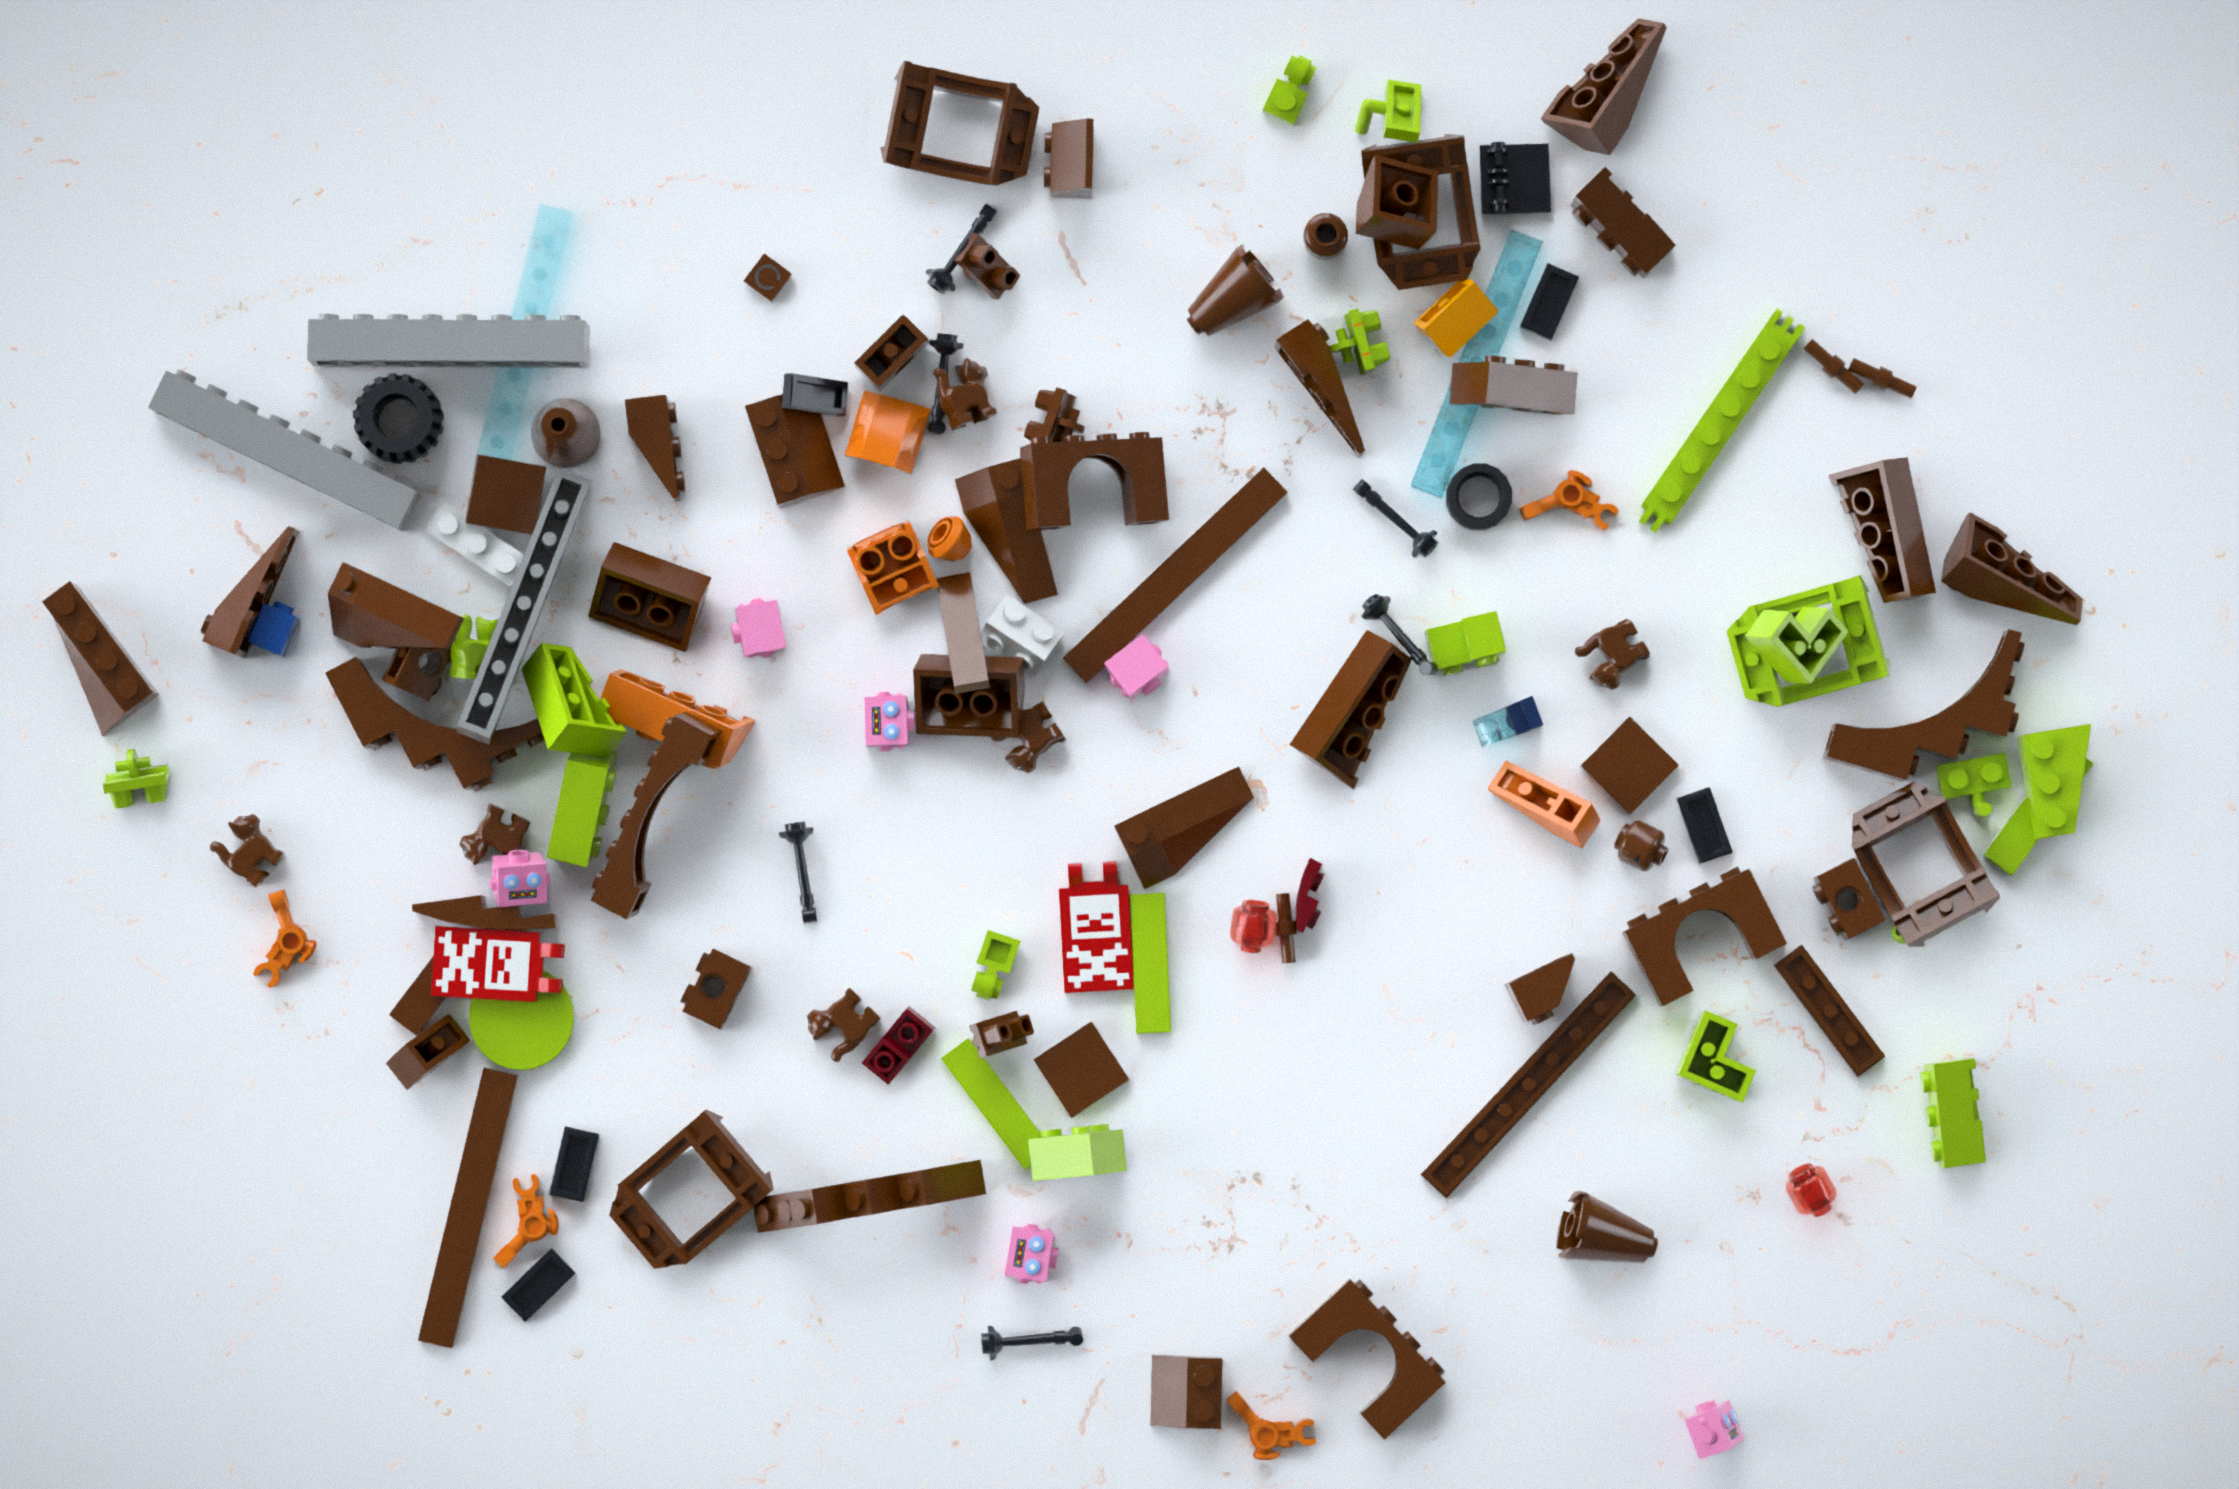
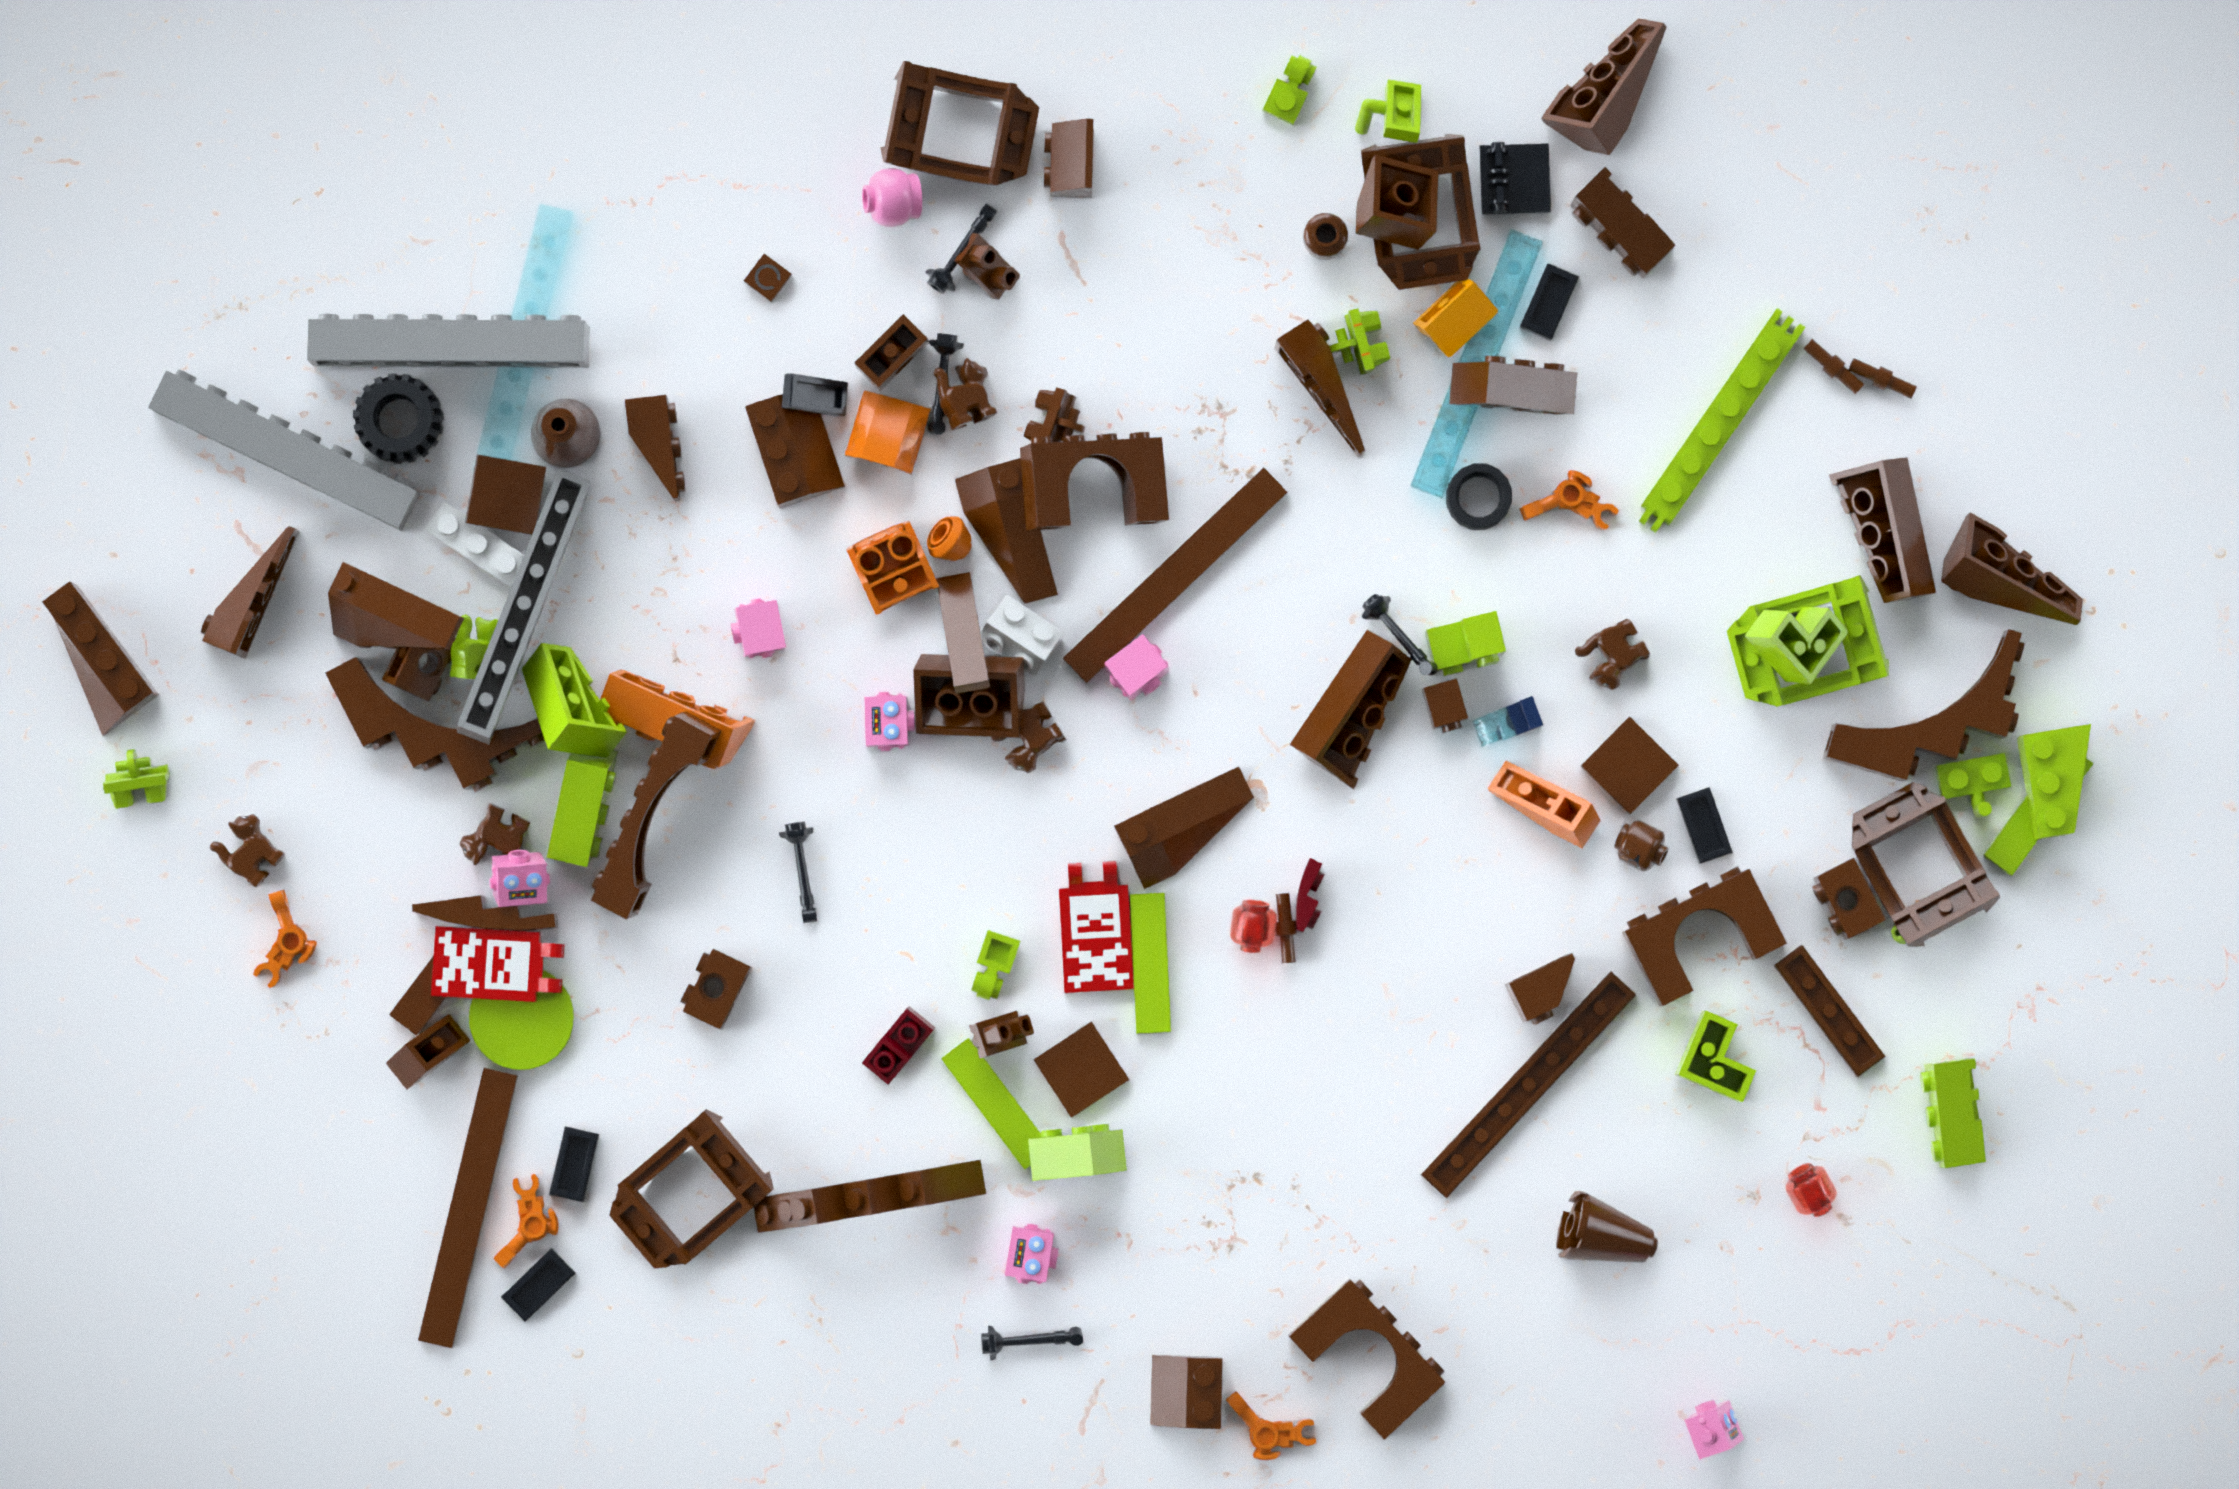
(274, 628): blue brick -> none
(649, 596): reddish brown slope -> none
(842, 1016): reddish brown animal -> none
(892, 197): none -> bright pink piece
(1233, 294): reddish brown cone -> none
(1422, 543): black piece -> none
(1445, 705): none -> reddish brown brick

